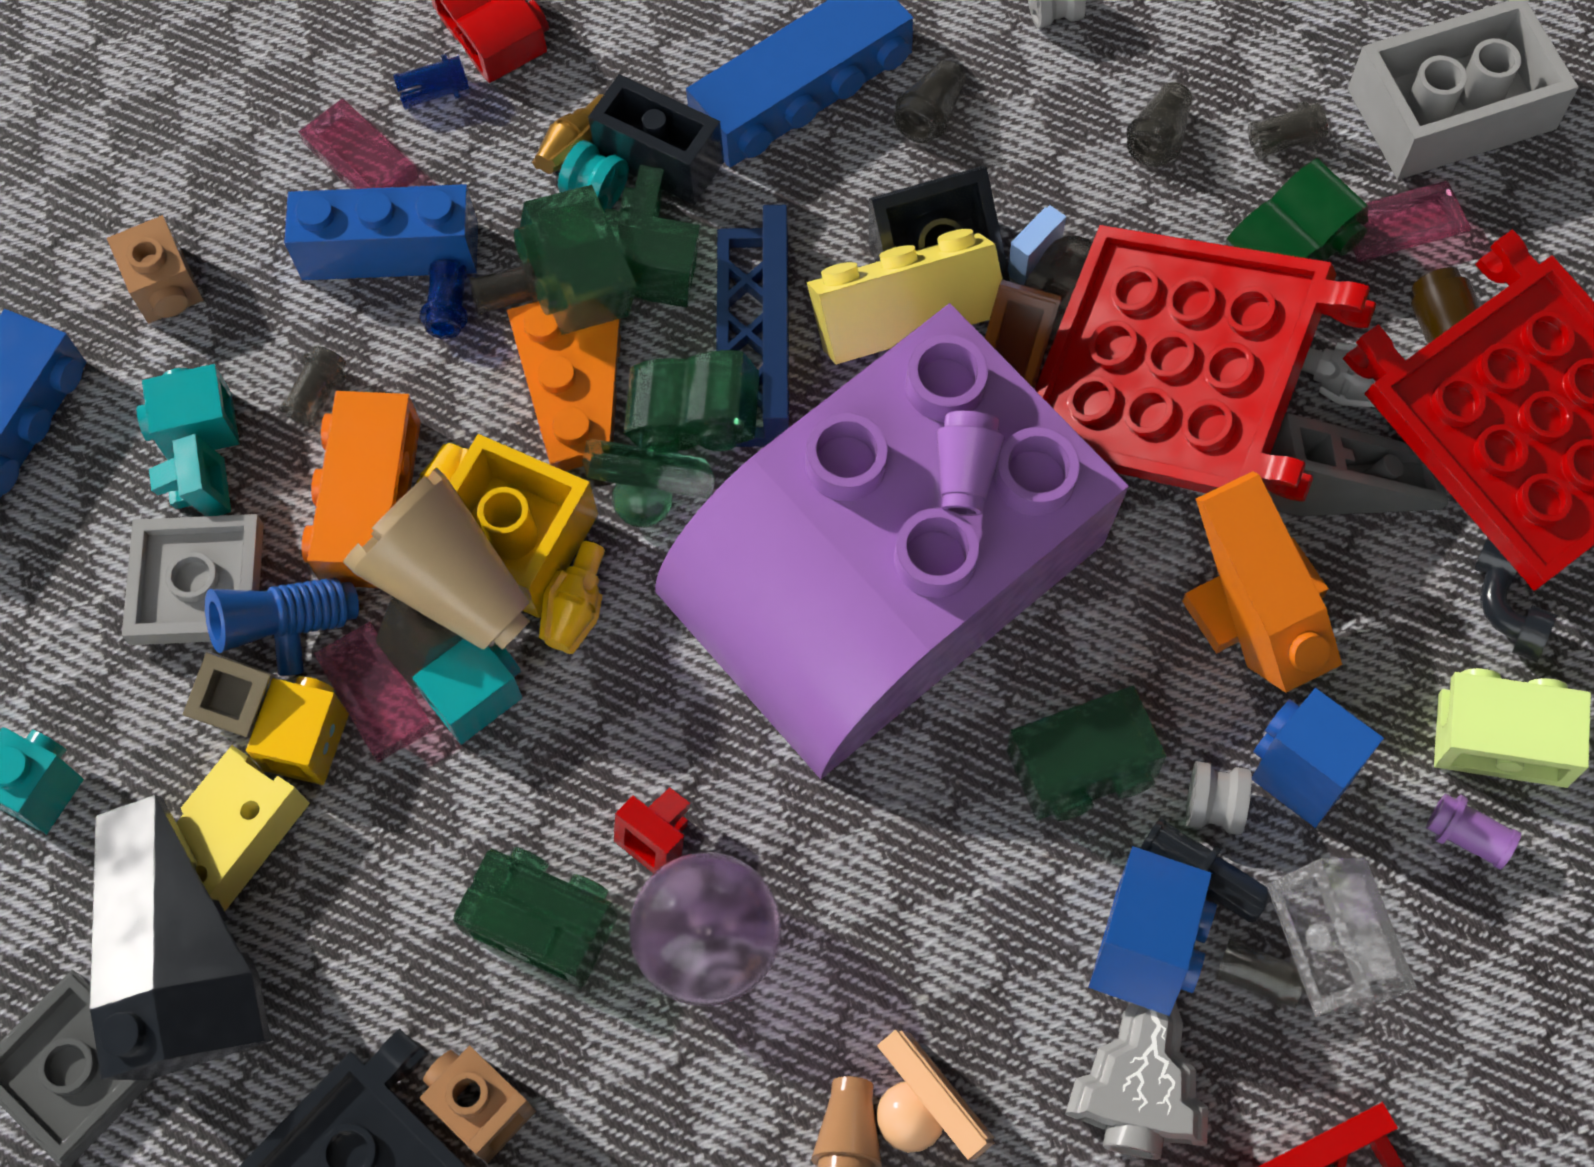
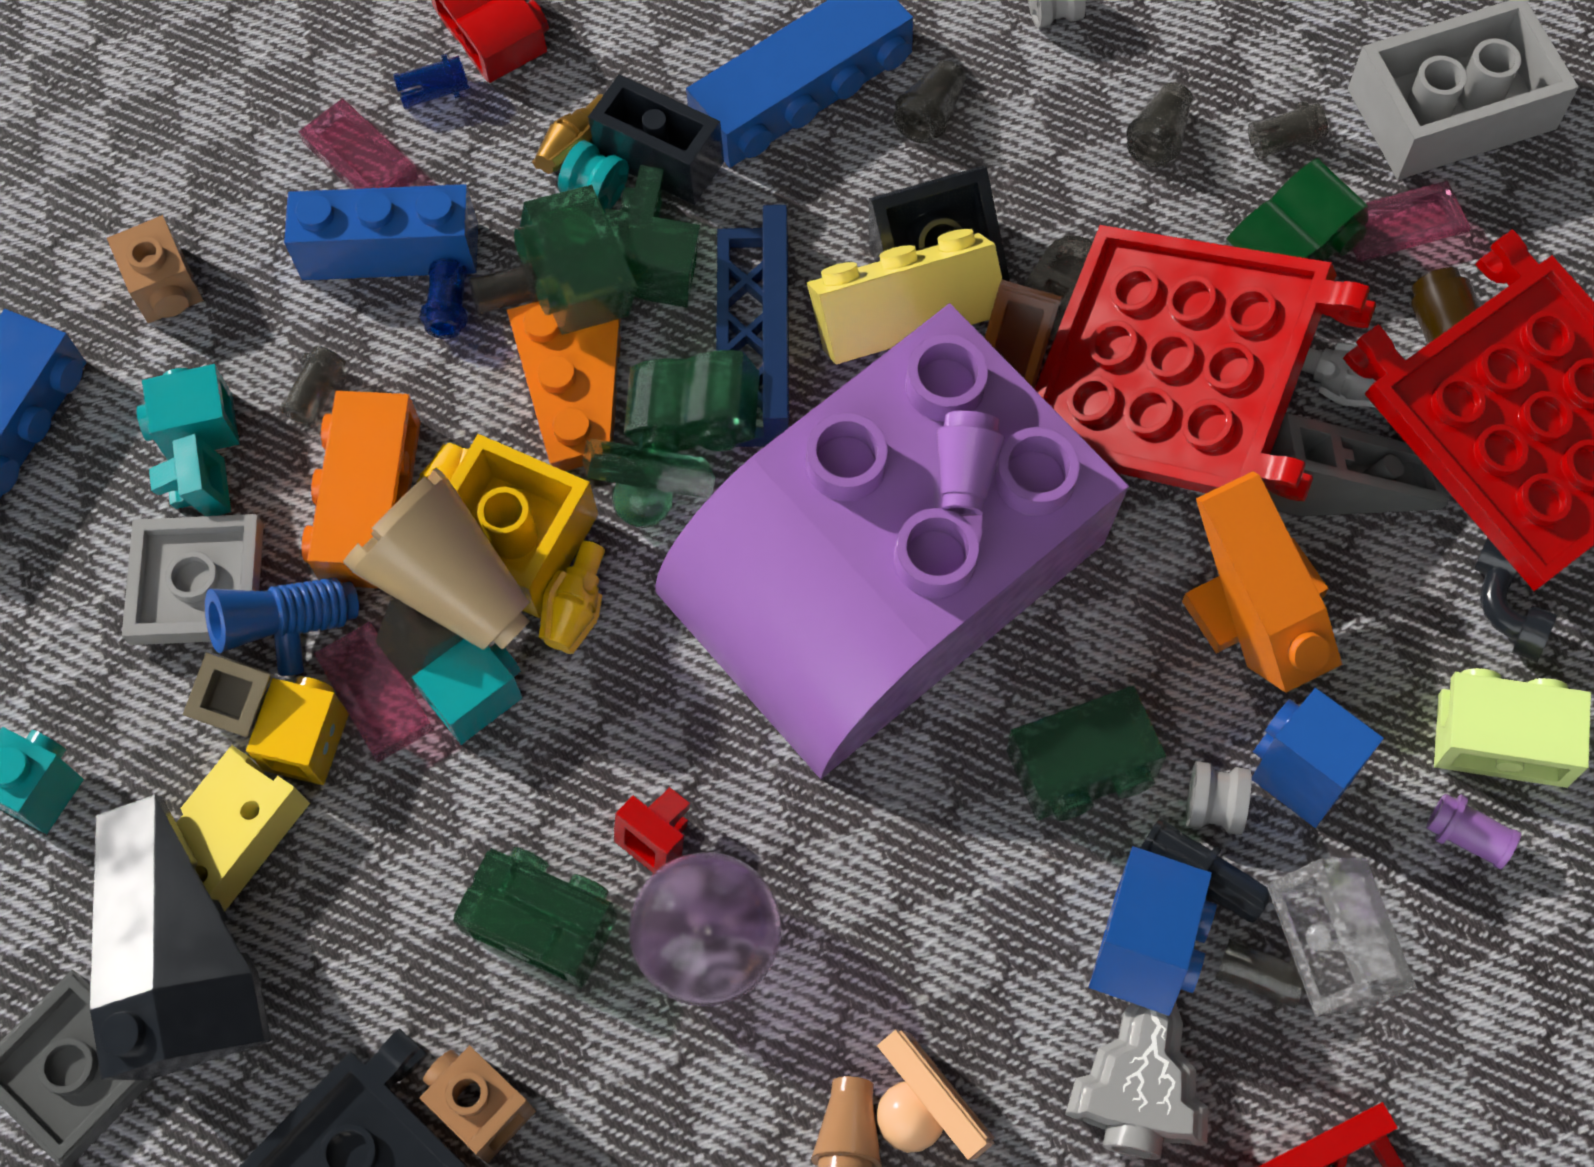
(1033, 241): light blue tile -> none

